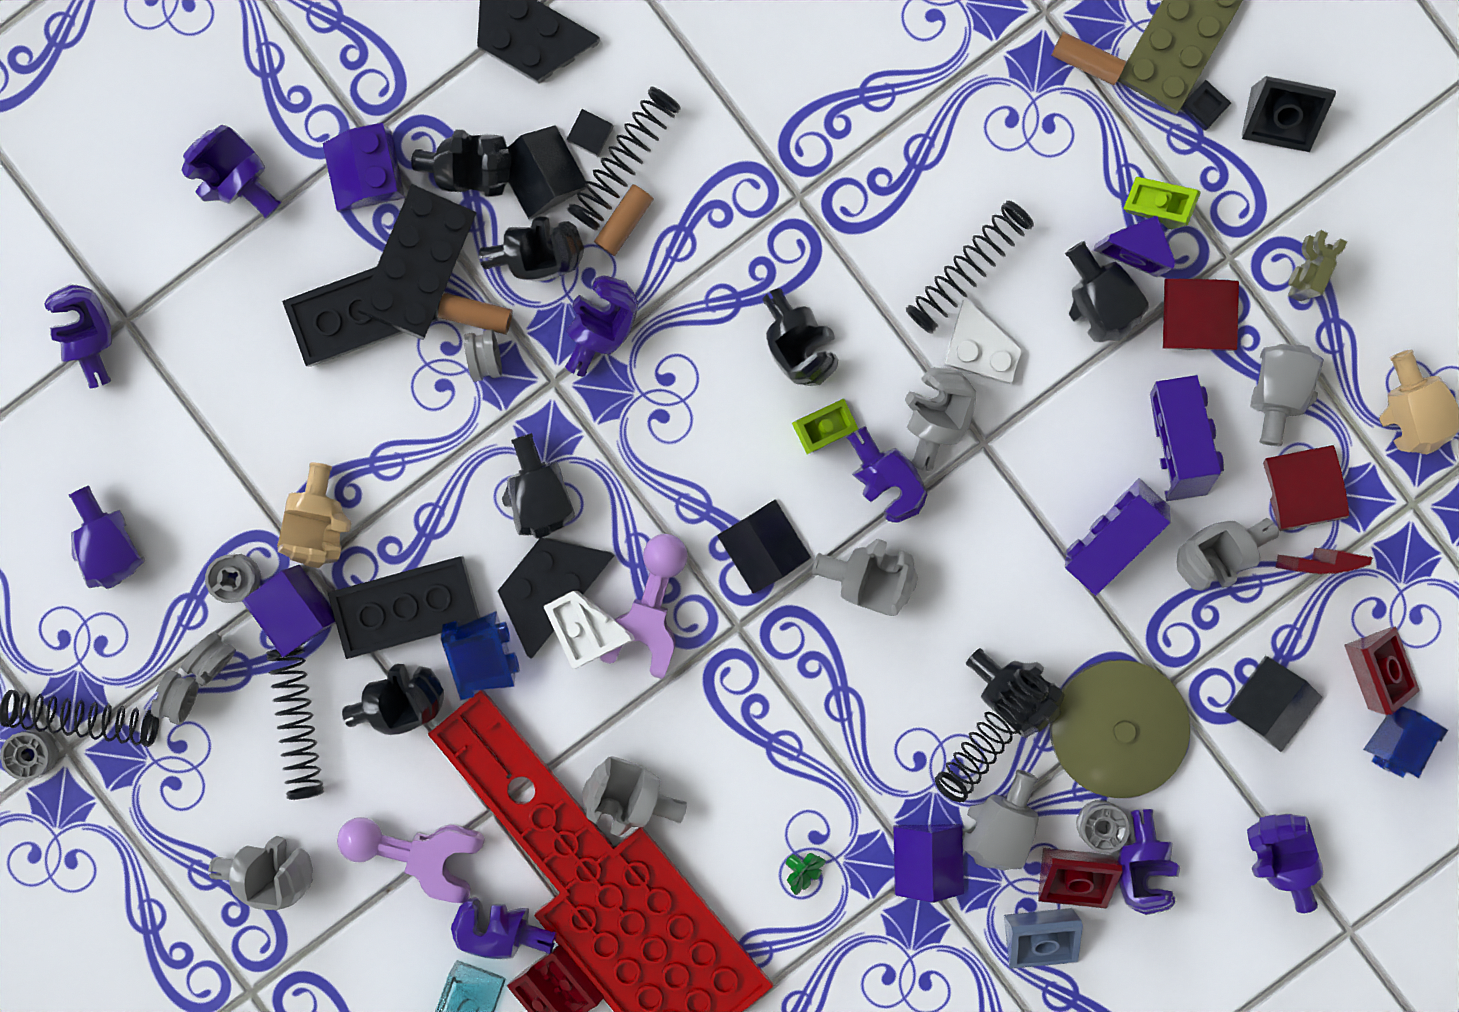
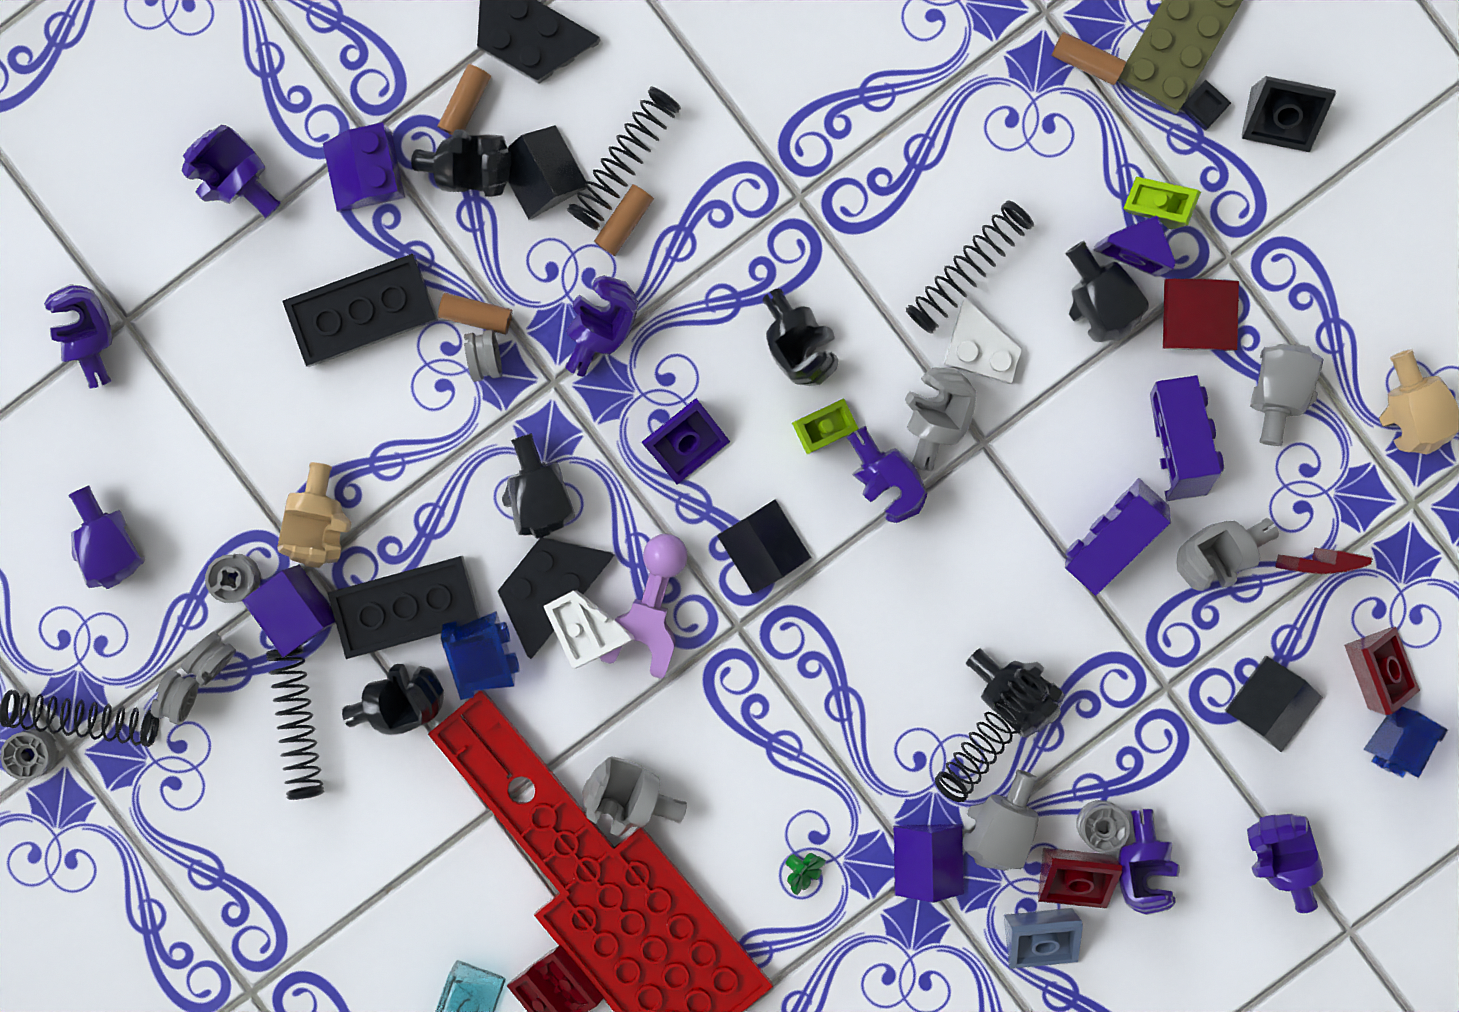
(263, 875): light grey piece -> none
(417, 262): black plate -> none
(425, 856): lavender piece -> none
(464, 99): none -> medium nougat piece
(504, 934): dark purple piece -> none
(533, 254): black piece -> none
(590, 132): black tile -> none
(686, 441): none -> dark purple slope
(872, 577): light grey piece -> none
(1120, 728): olive dish -> none
(1306, 488): dark red slope -> none
(1313, 275): olive plate -> none

